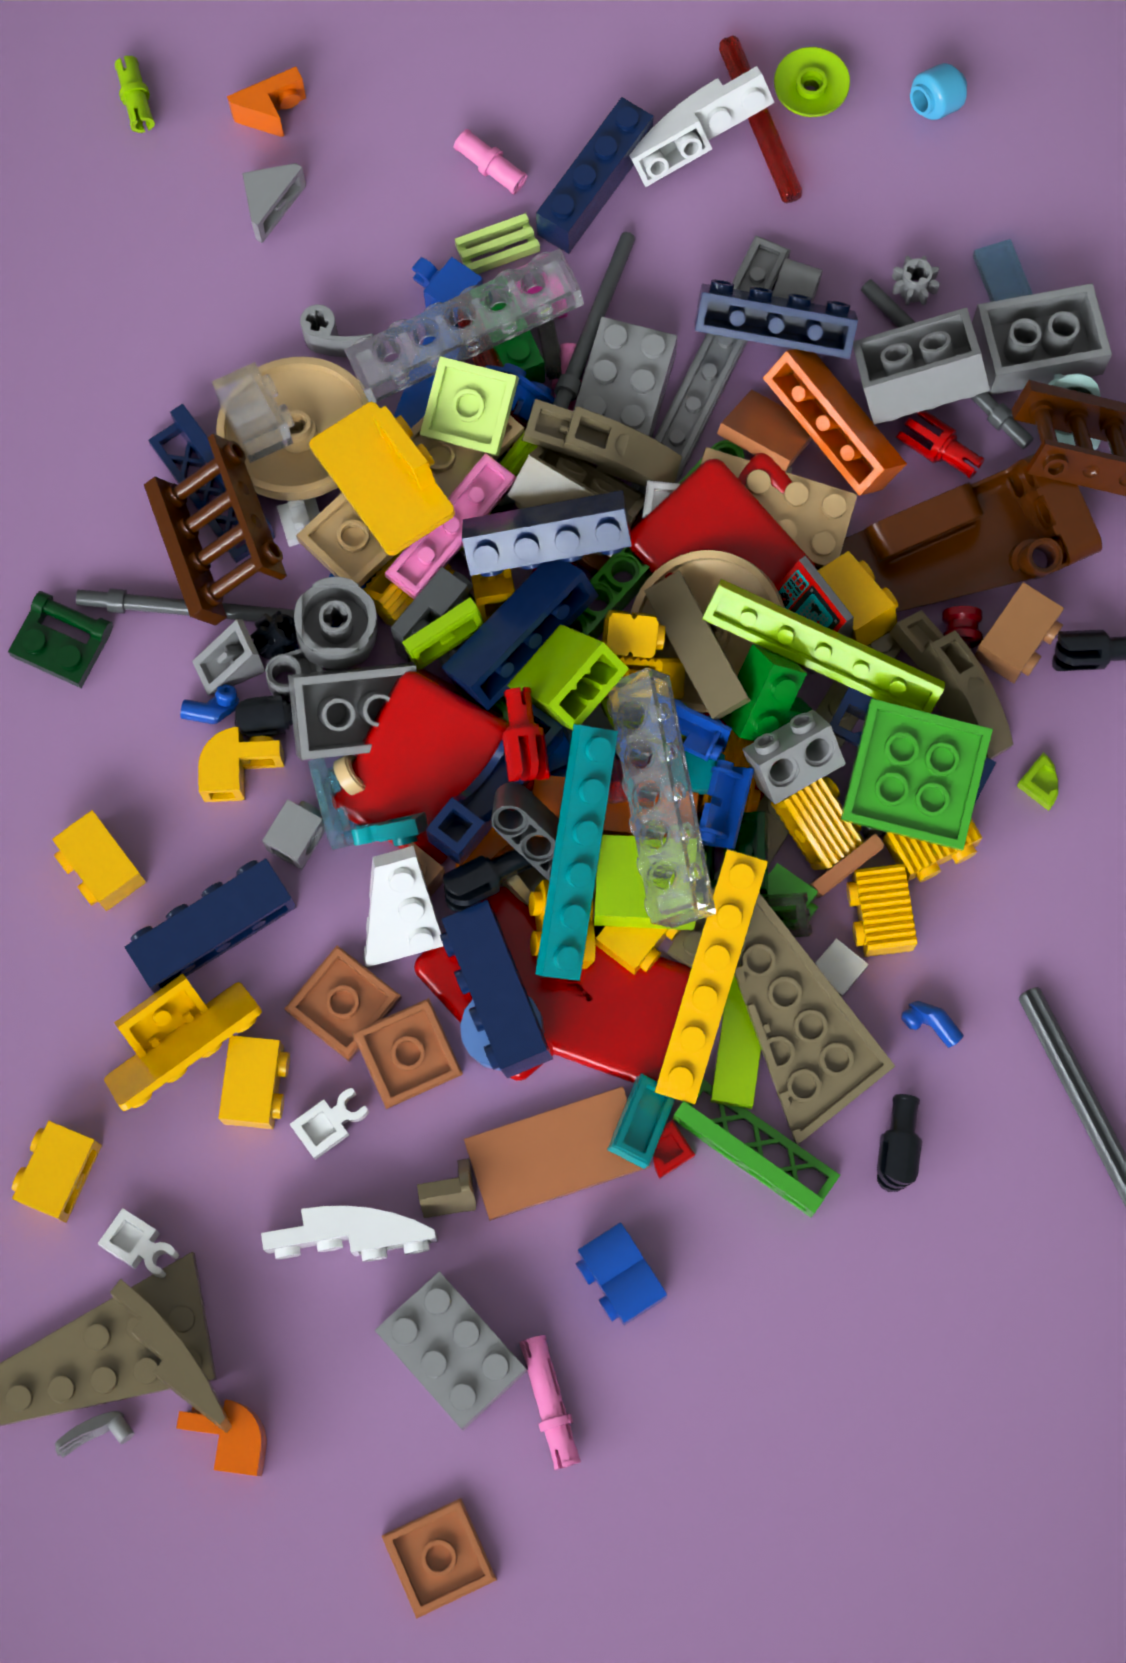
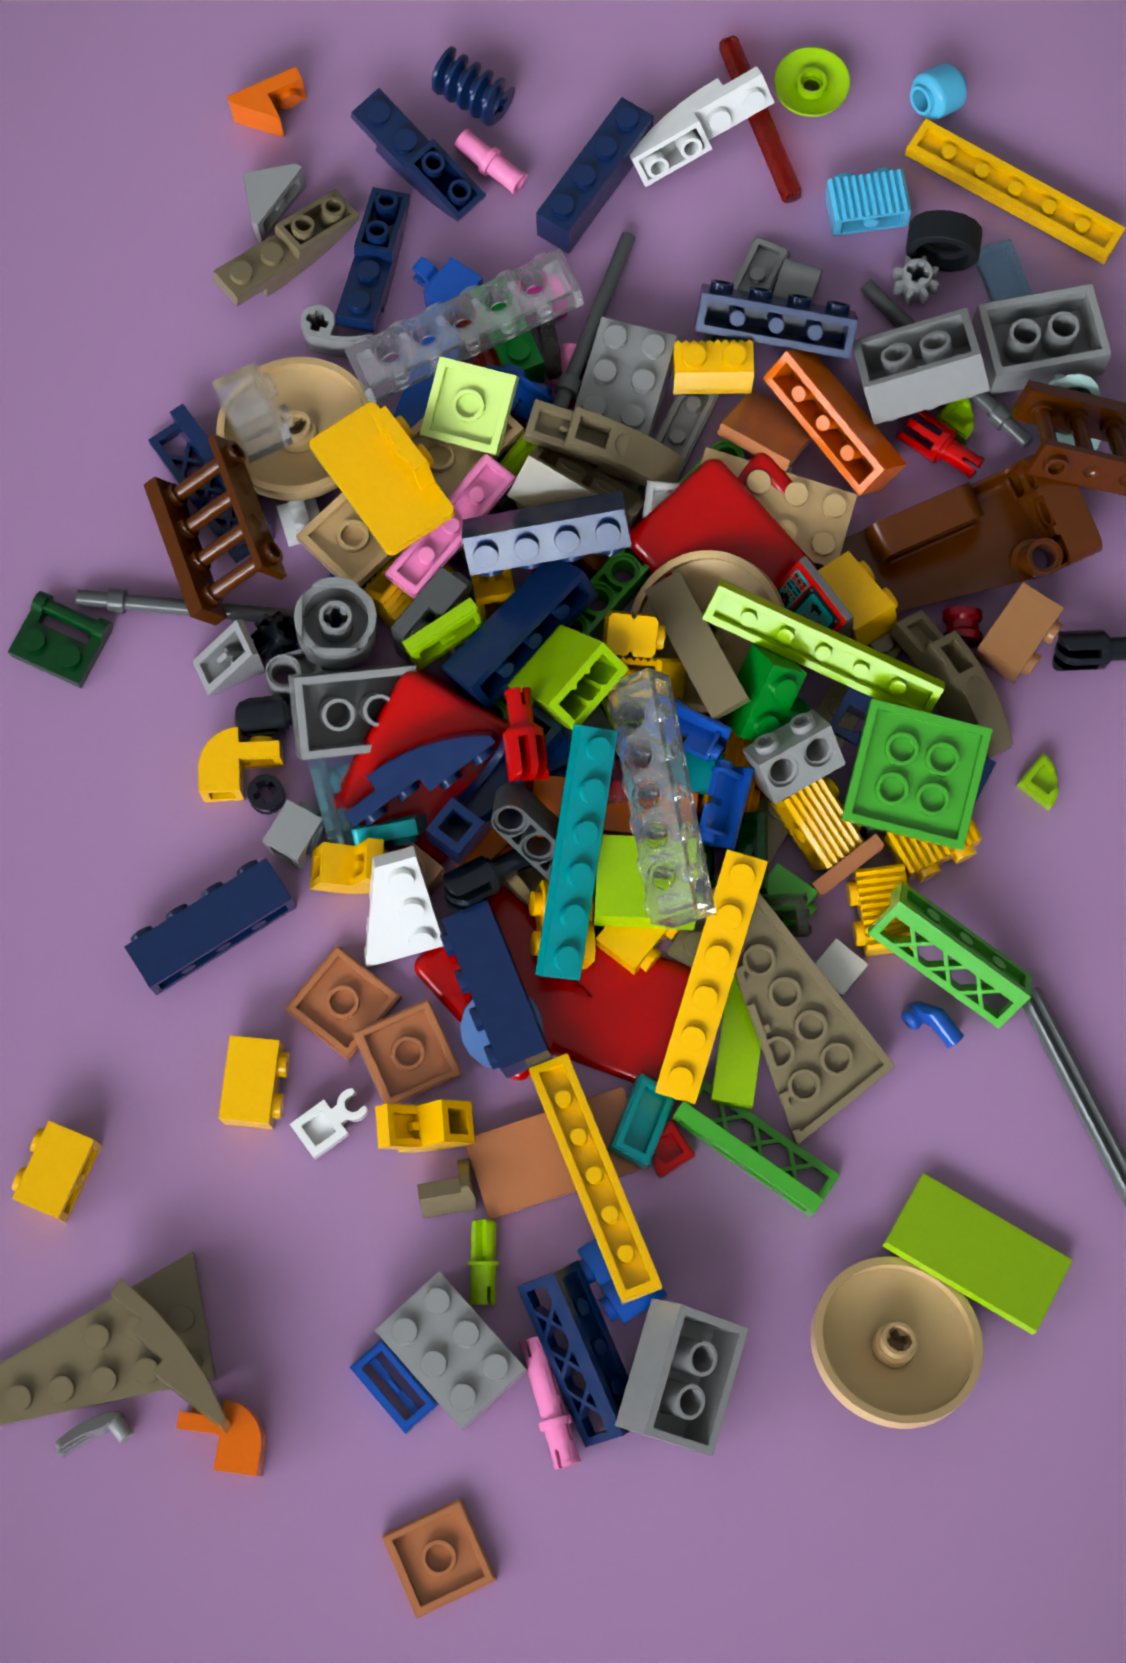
(98, 860): yellow brick -> none
(134, 94): lime pin -> none
(134, 1240): white plate -> none
(174, 1032): yellow bracket -> none
(214, 710): blue arm -> none
(278, 795): none -> black bush
(291, 250): none -> dark tan slope
(344, 867): none -> yellow brick
(347, 776): tan tile -> none
(369, 1233): white slope -> none
(374, 260): none -> dark blue slope
(416, 158): none -> dark blue slope
(417, 1414): none -> blue tile
(425, 1126): none -> yellow brick
(432, 762): none -> dark blue slope
(469, 89): none -> dark blue piece
(483, 1262): none -> lime axle
(494, 239): yellowish green tile -> none
(589, 1349): none -> dark blue fence
(595, 1179): none -> yellow plate
(682, 1376): none -> light grey brick
(713, 367): none -> yellow brick
(867, 201): none -> medium azure brick
(896, 1343): none -> tan dish
(900, 1146): black arm -> none
(945, 238): none -> black tyre
(959, 417): none -> lime tile
(959, 943): none -> bright green fence
(978, 1253): none -> lime tile
(1015, 191): none -> yellow plate

